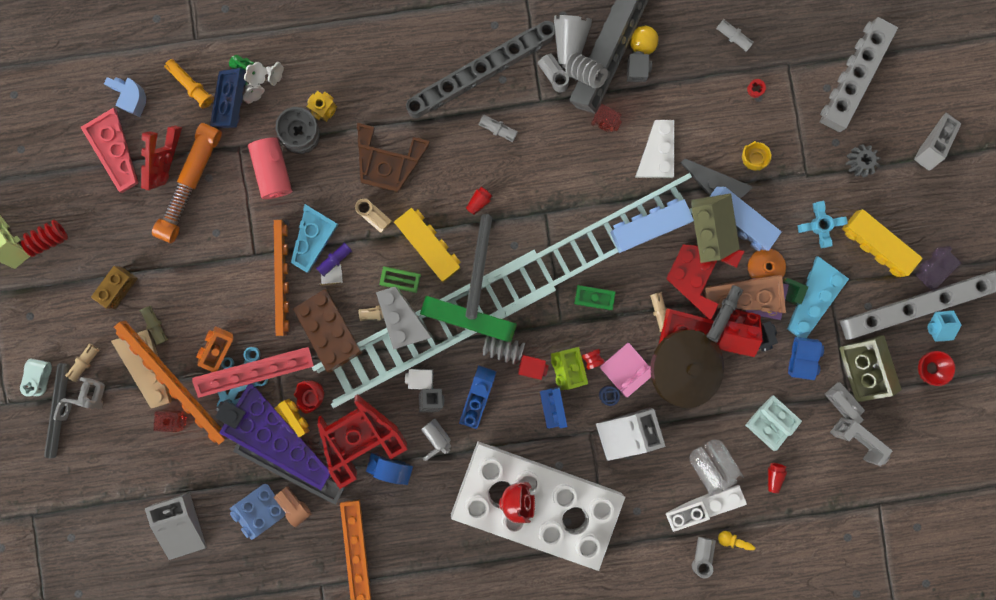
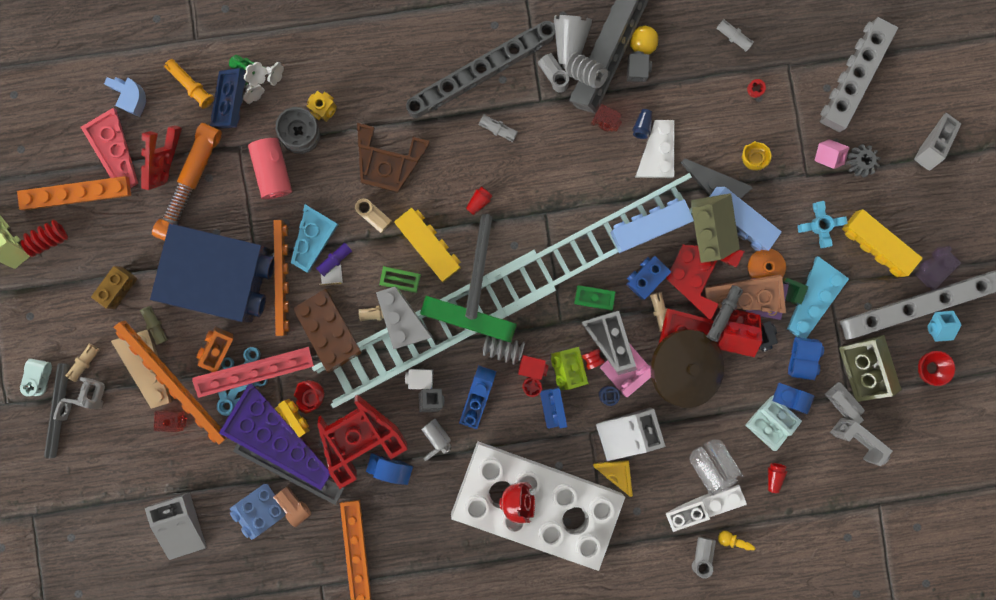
(74, 193): none -> orange plate
(212, 274): none -> dark blue brick
(230, 413): black bracket -> none
(532, 389): none -> red wheel
(612, 340): none -> light grey wedge
(618, 473): none -> yellow tile
(643, 124): none -> dark blue cone
(648, 277): none -> blue brick
(793, 398): none -> blue brick
(831, 154): none -> bright pink panel

